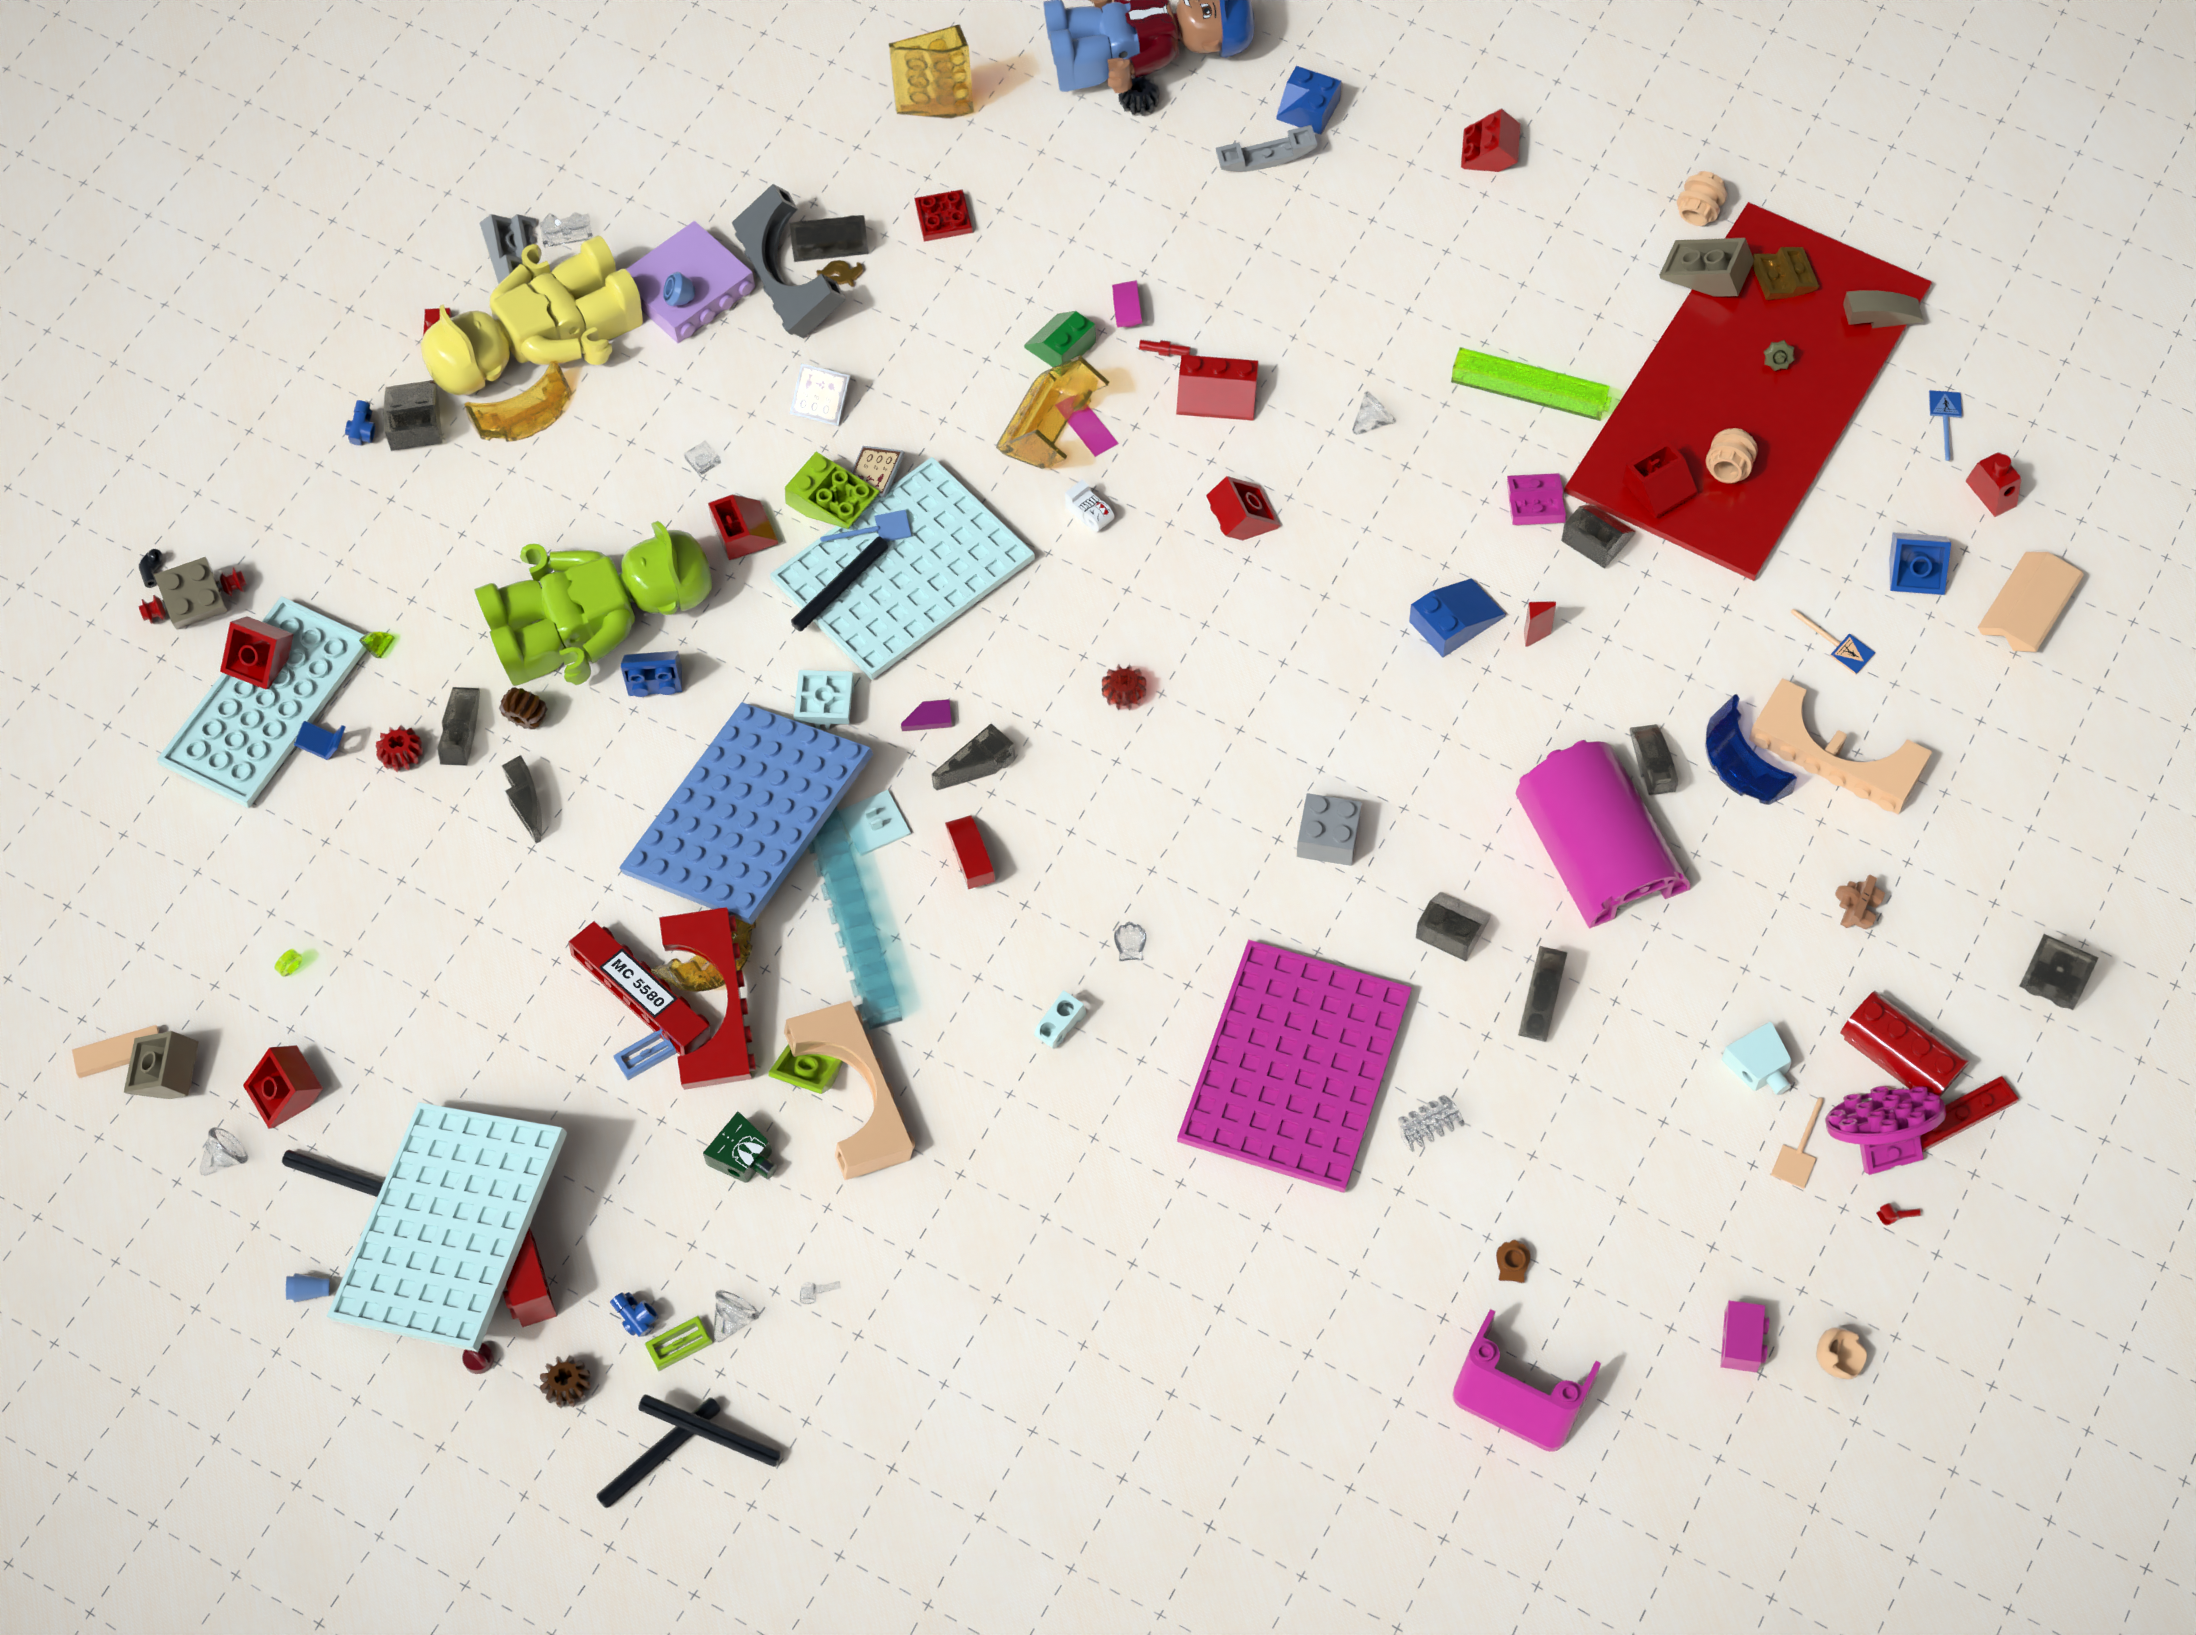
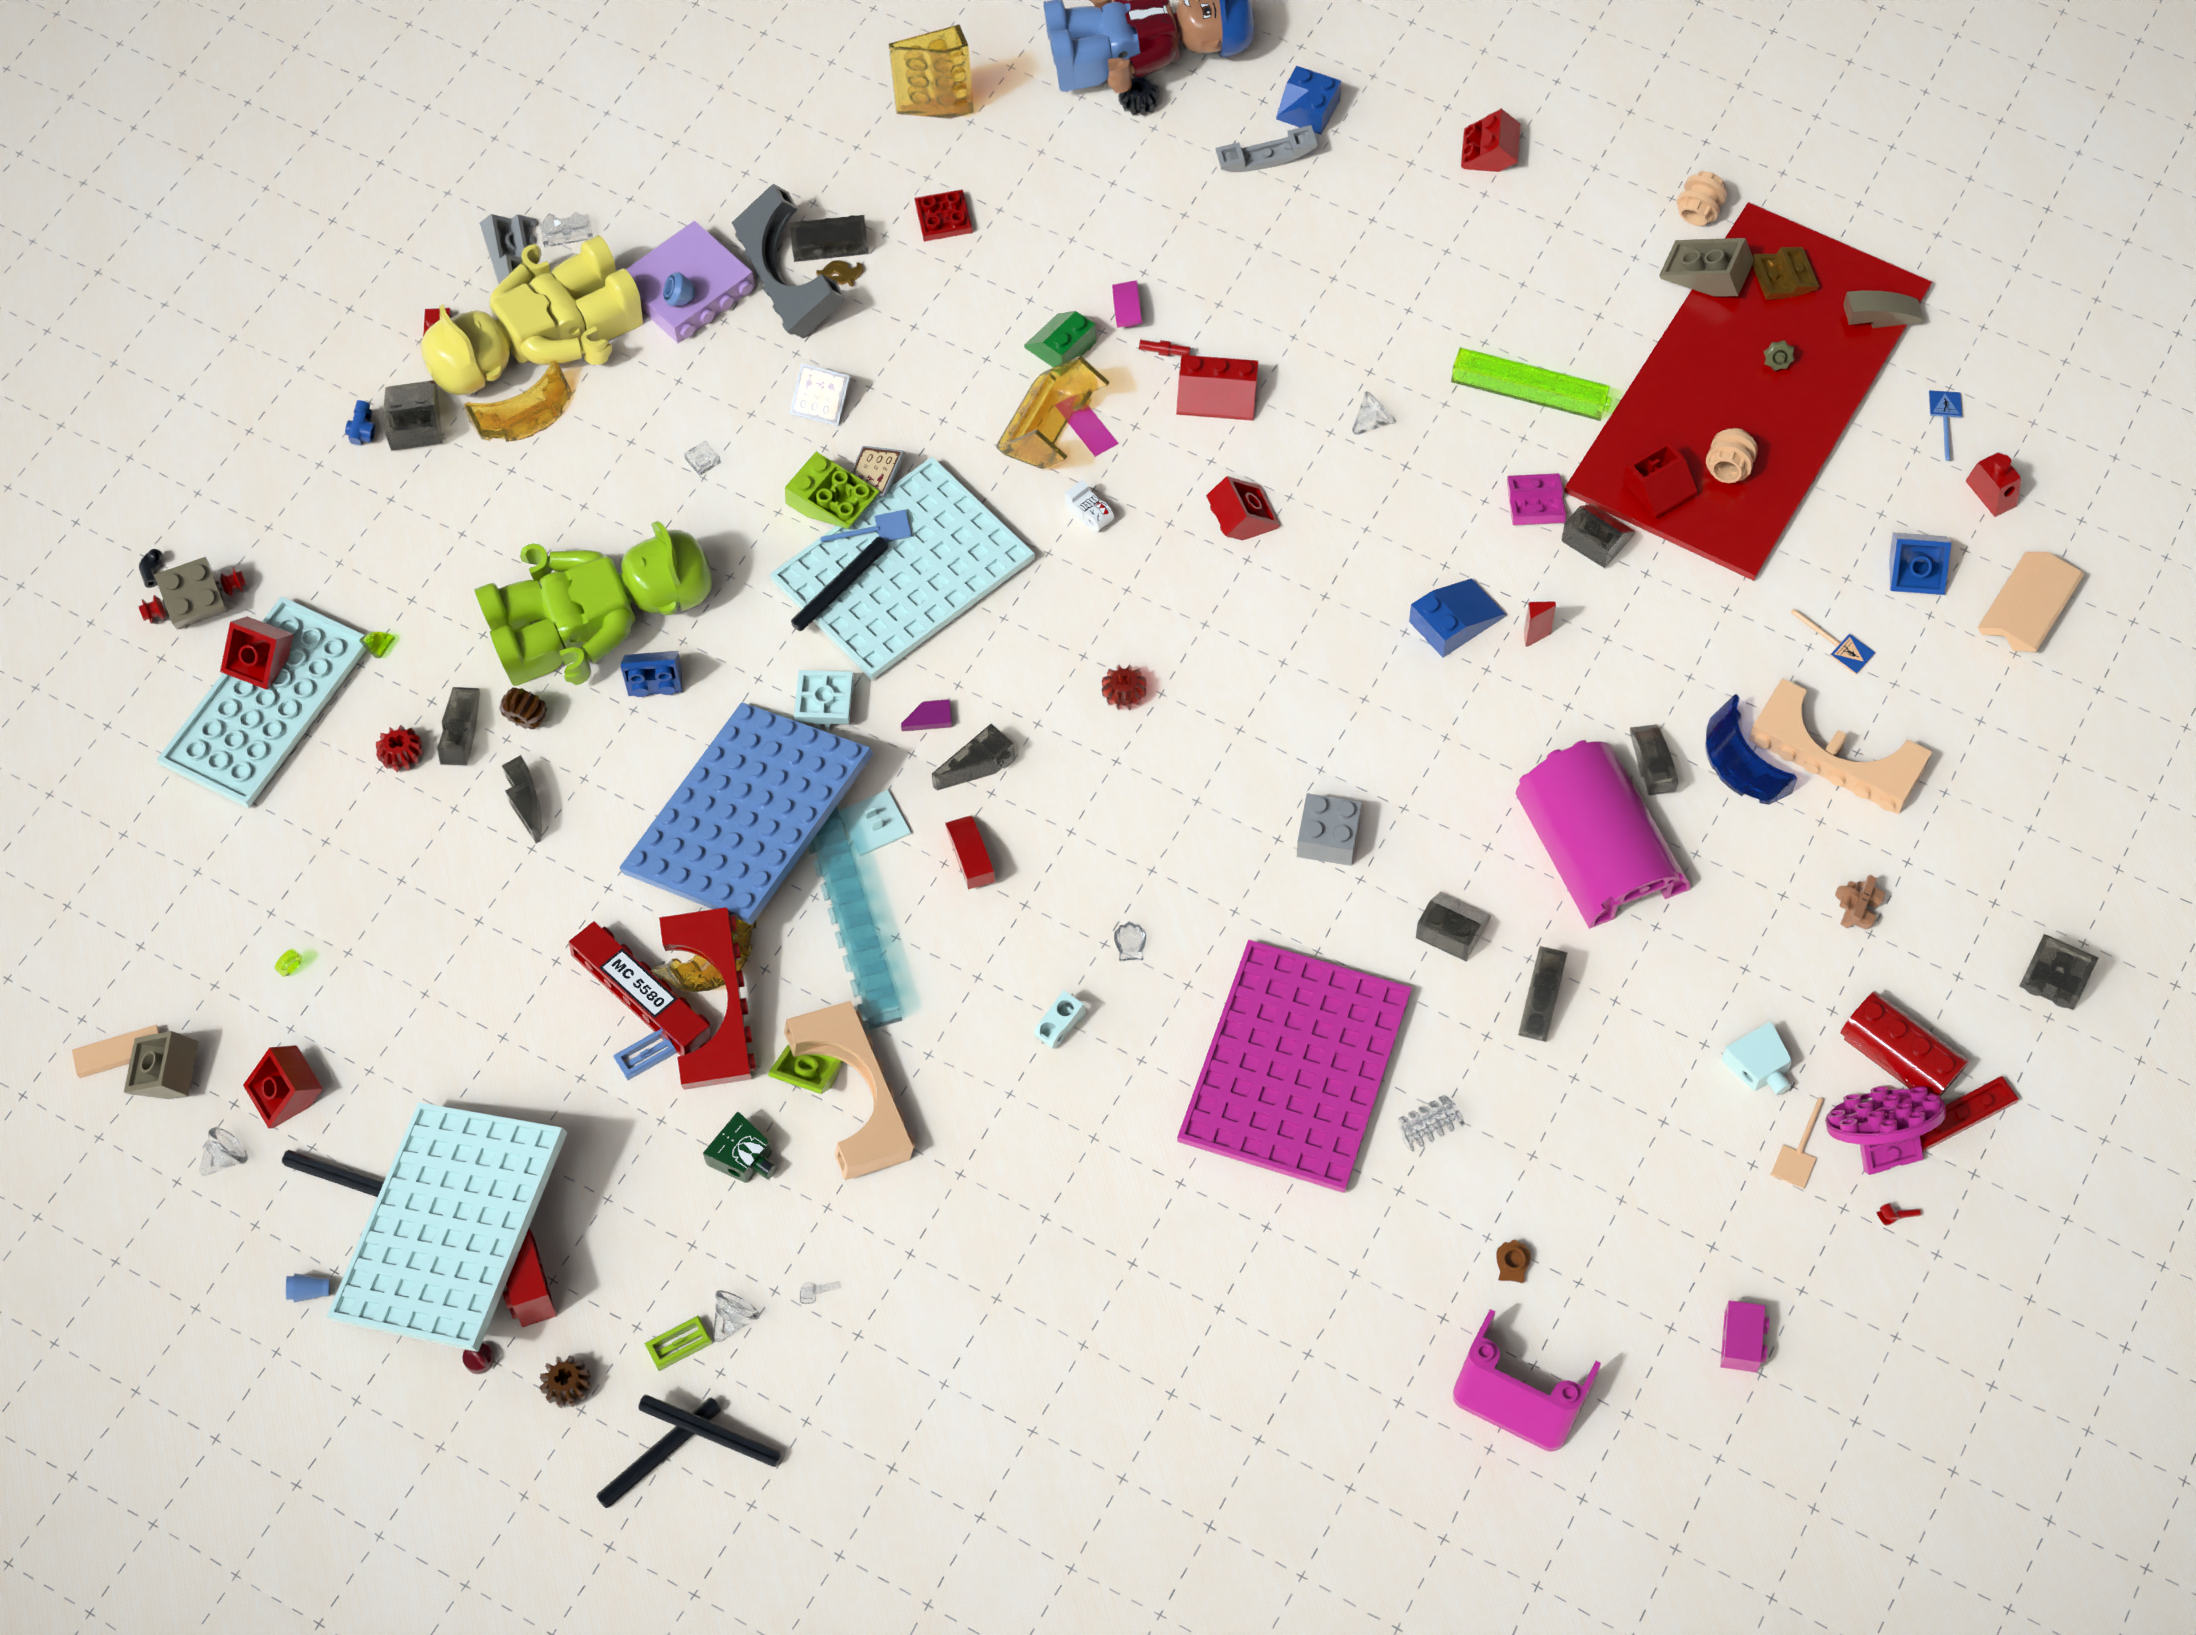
(317, 740): blue bracket -> none
(637, 1316): blue plate -> none
(741, 525): red slope -> none
(1841, 1353): light nougat hair -> none

